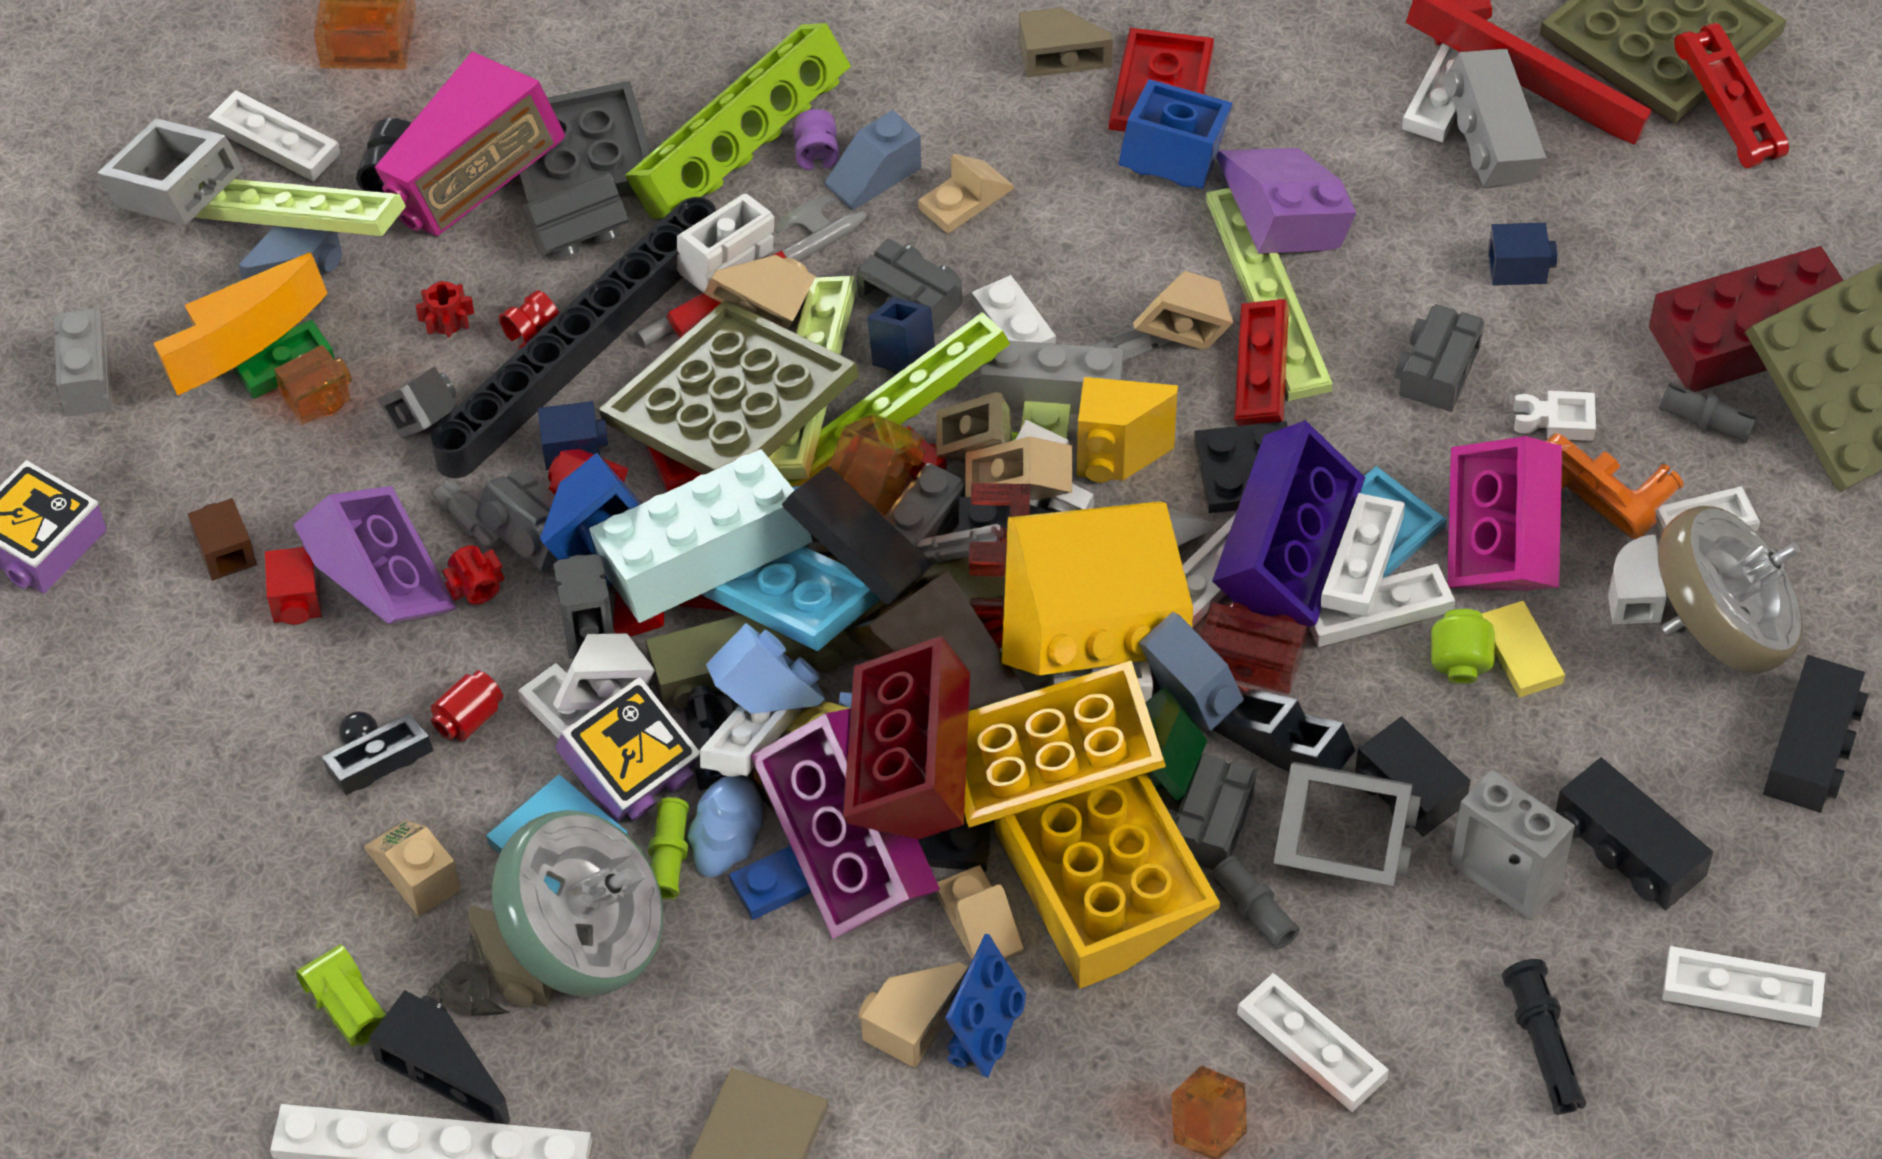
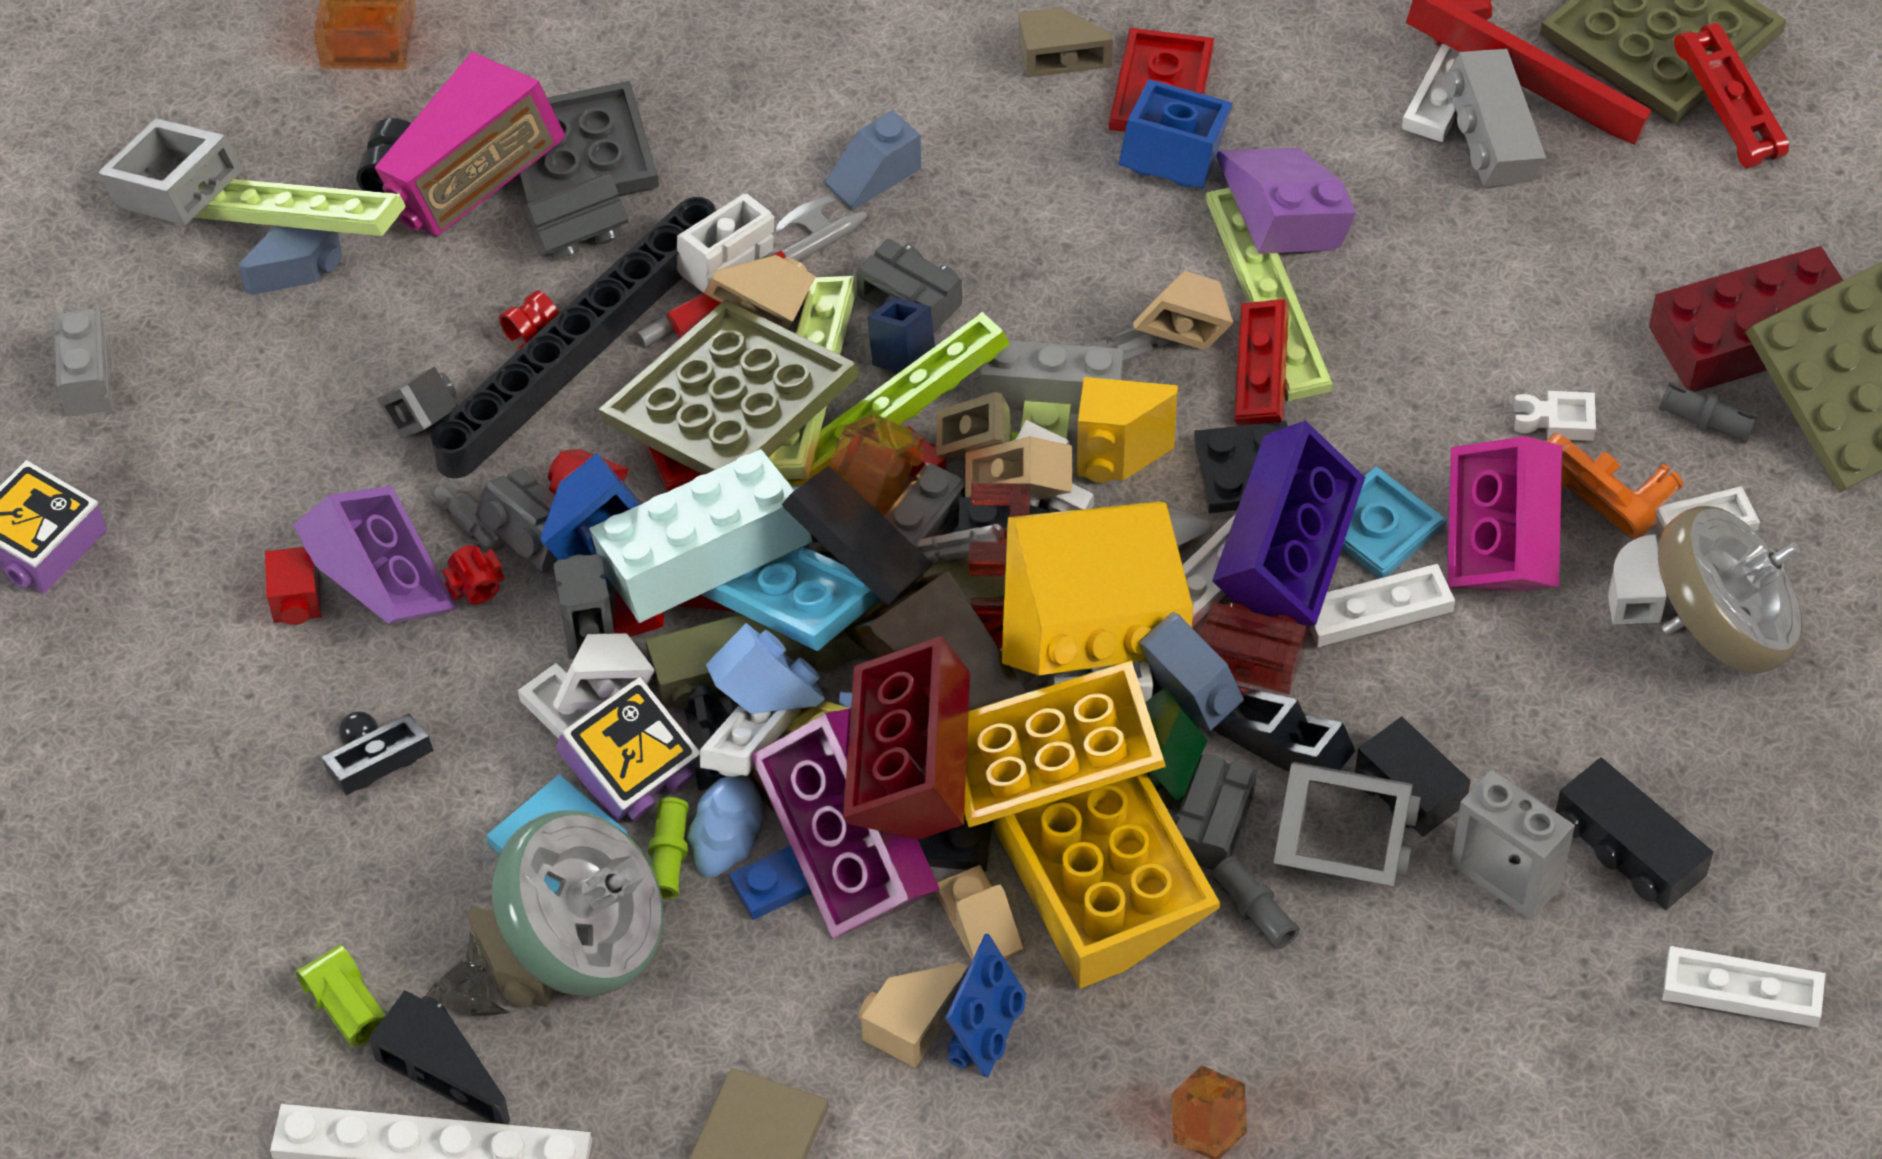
(222, 539): reddish brown brick -> none
(240, 322): light orange slope -> none
(258, 371): green plate -> none
(274, 135): white plate -> none
(314, 384): clear orange brick -> none
(415, 865): tan slope -> none
(444, 308): red gear -> none
(466, 706): red brick -> none
(569, 429): dark blue brick -> none
(806, 49): lime brick -> none
(815, 138): medium lavender wheel -> none
(967, 192): tan slope -> none
(1012, 311): white plate -> none
(1312, 1042): white plate -> none
(1363, 555): white plate -> none
(1440, 357): dark grey brick -> none
(1463, 645): lime head -> none
(1520, 254): dark blue brick -> none
(1523, 650): light yellow tile -> none
(1539, 1016): black pin -> none
(1816, 734): black brick -> none

